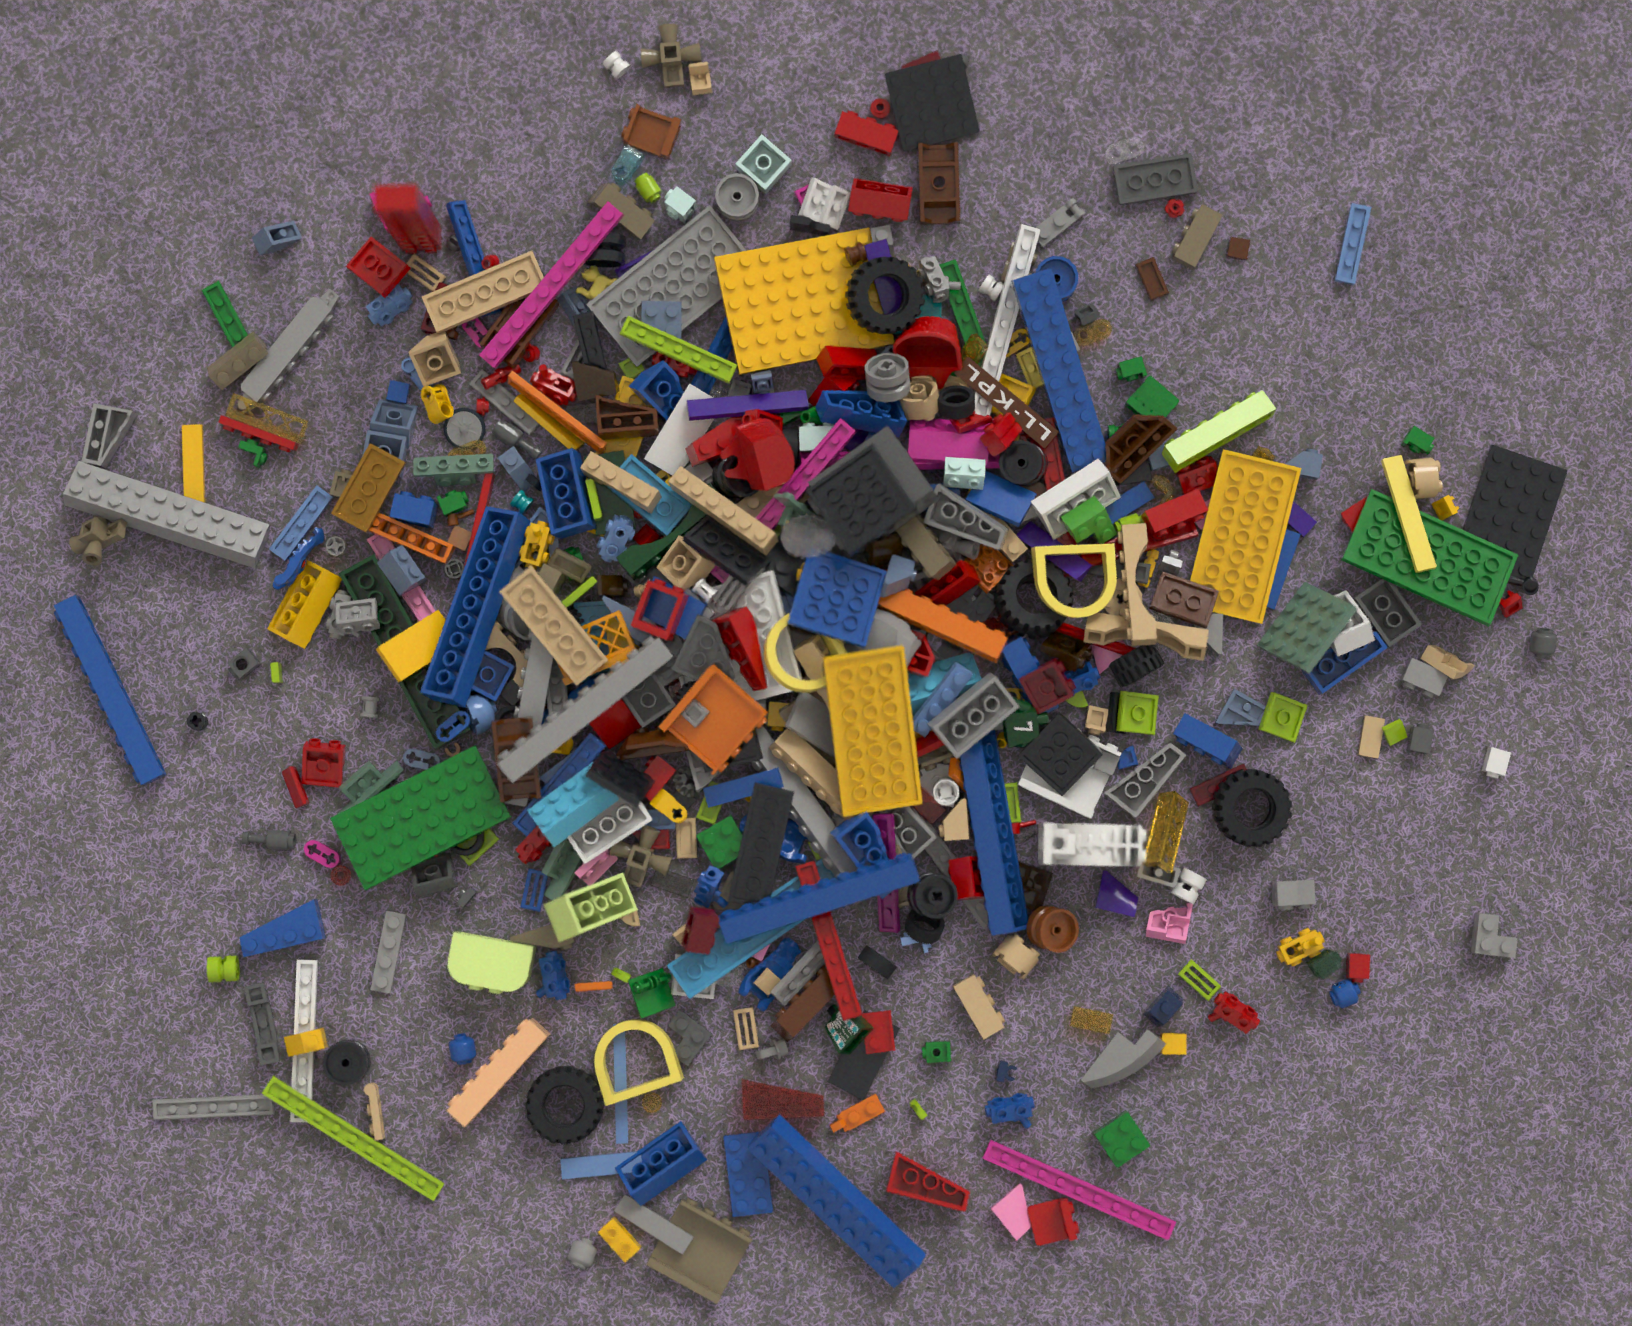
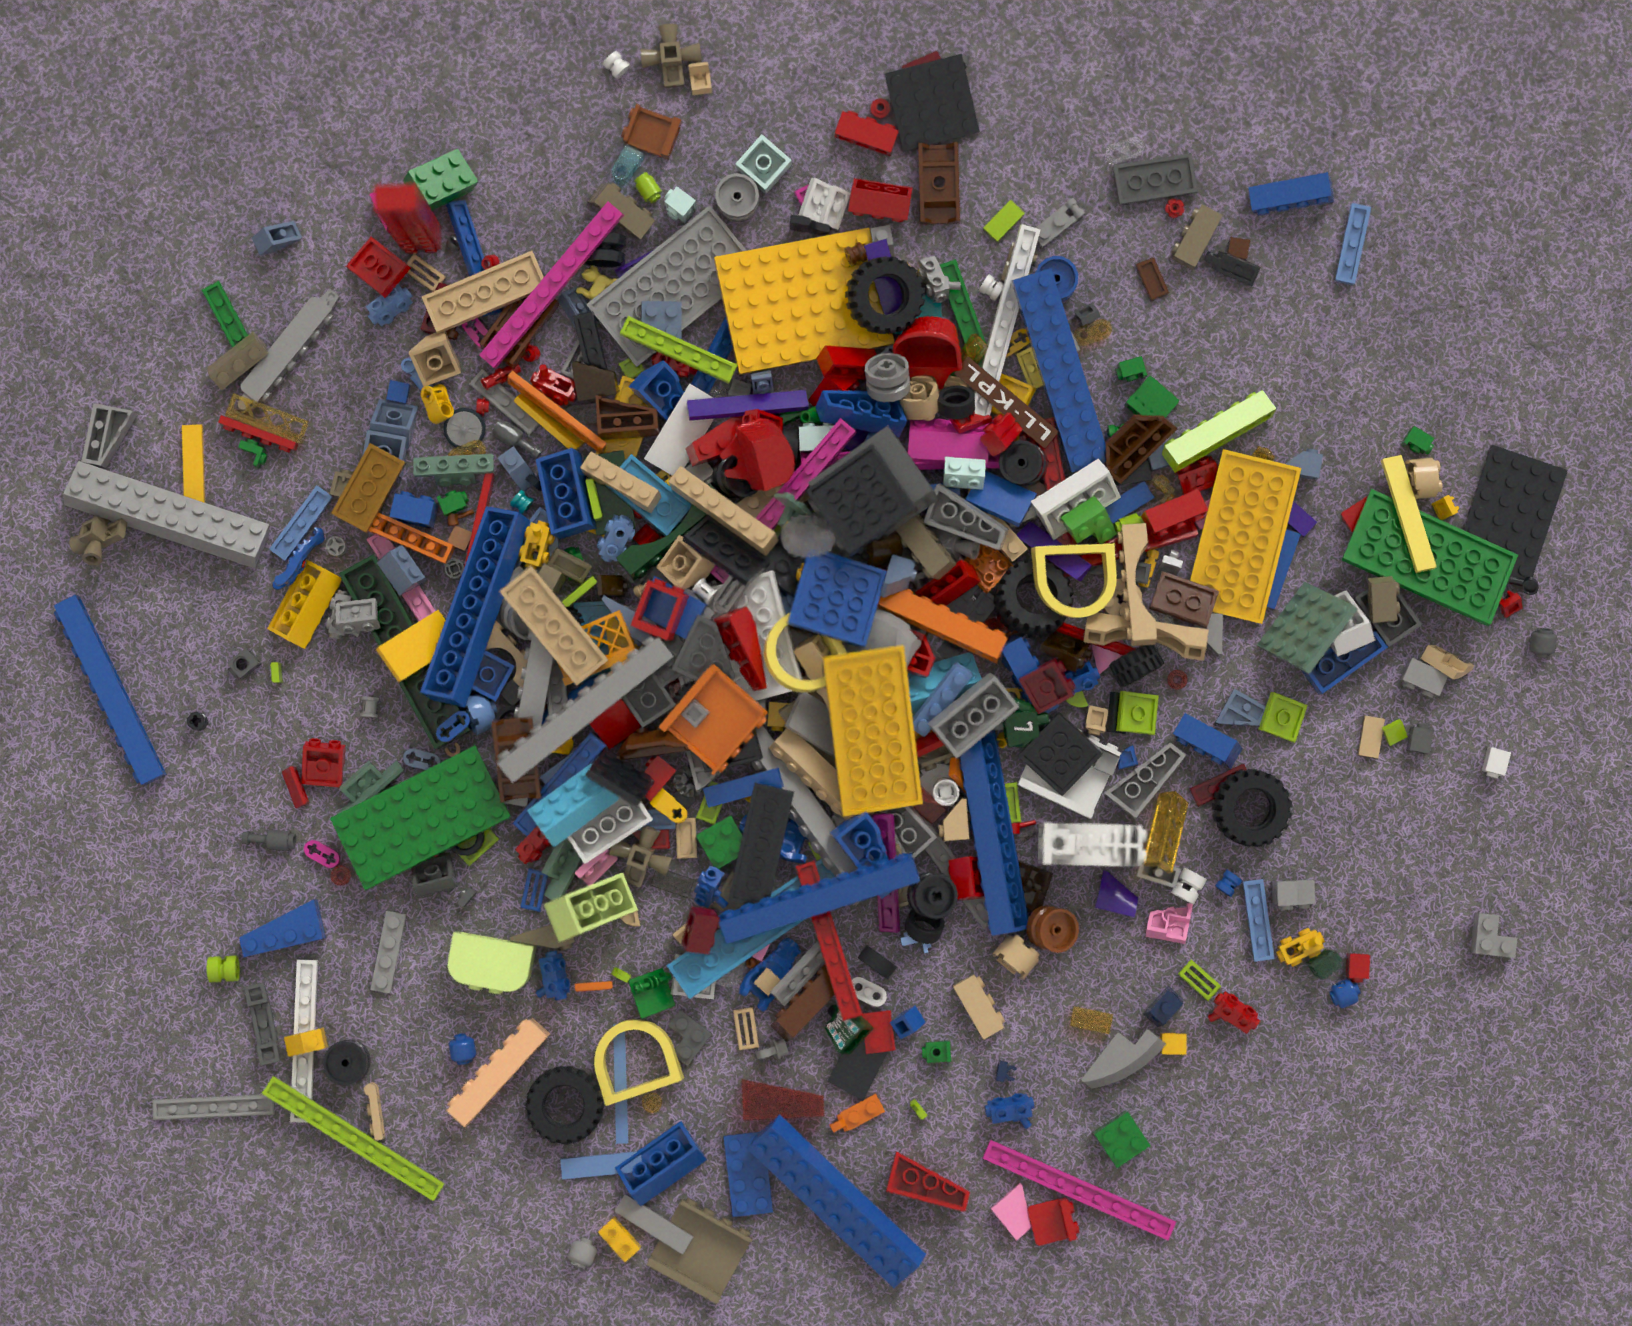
(443, 179): none -> brick
(868, 990): none -> white plate
(907, 1022): none -> blue brick
(1003, 221): none -> lime tile
(1170, 679): none -> clear red plate
(1228, 883): none -> blue wheel
(1233, 267): none -> black hinge
(1258, 920): none -> medium blue plate
(1291, 194): none -> blue wedge
(1382, 599): none -> dark tan brick

